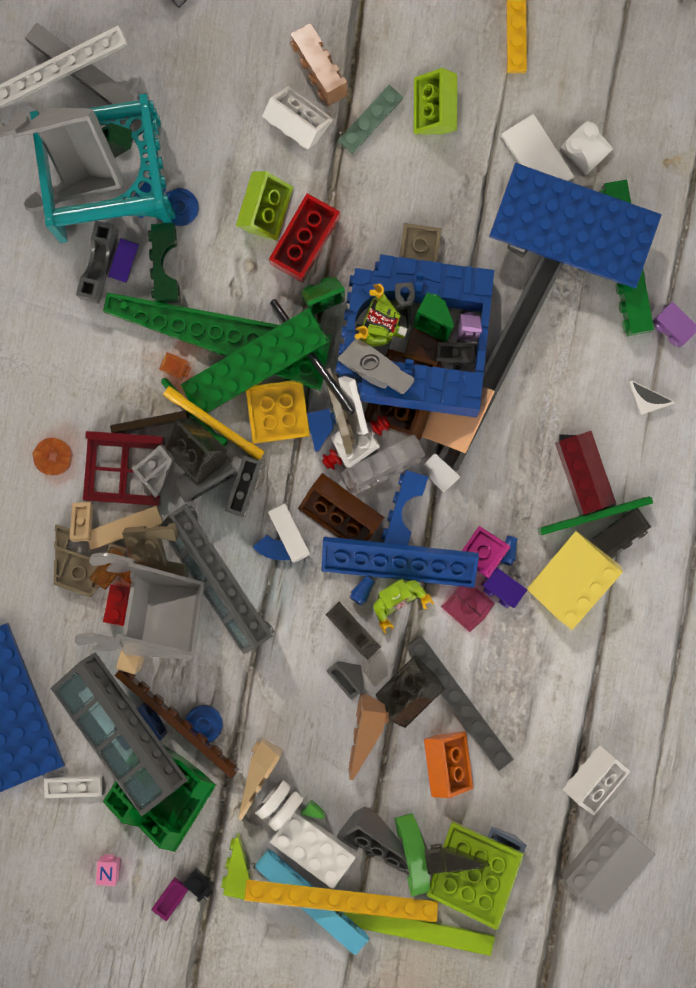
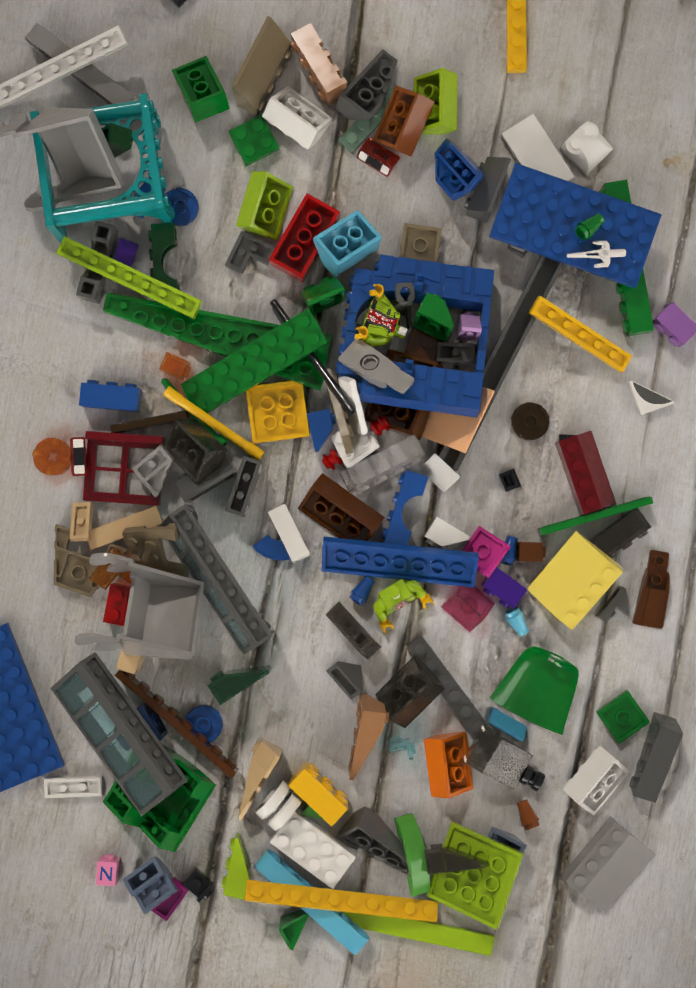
(78, 456): none -> slope
(110, 396): none -> blue brick
(129, 277): none -> lime plate
(150, 884): none -> sand blue brick
(201, 89): none -> green slope
(232, 682): none -> clear green slope
(246, 248): none -> dark grey plate
(254, 140): none -> green plate
(262, 68): none -> dark tan slope
(291, 927): none -> green slope
(319, 793): none -> yellow brick
(346, 243): none -> medium azure slope
(367, 91): none -> dark grey wedge
(377, 157): none -> clear red slope
(398, 744): none -> clear light blue bracket
(403, 120): none -> dark orange slope
(443, 534): none -> white slope
(456, 171): none -> blue wedge
(486, 192): none -> dark grey slope
(497, 757): none -> clear smoke slope
(507, 724): none -> dark azure slope
(510, 480): none -> black slope
(516, 619): none -> medium azure cone
(527, 815): none -> dark orange cone
(530, 421): none -> dark brown tile
(531, 551): none -> reddish brown brick
(532, 778): none -> black wheel
(539, 689): none -> green piece
(580, 334): none -> yellow plate
(587, 228): none -> green cone
(603, 253): none -> white piece
(616, 600): none -> dark grey slope
(622, 716): none -> green tile
(653, 592): none -> reddish brown piece
(656, 757): none -> dark grey wedge

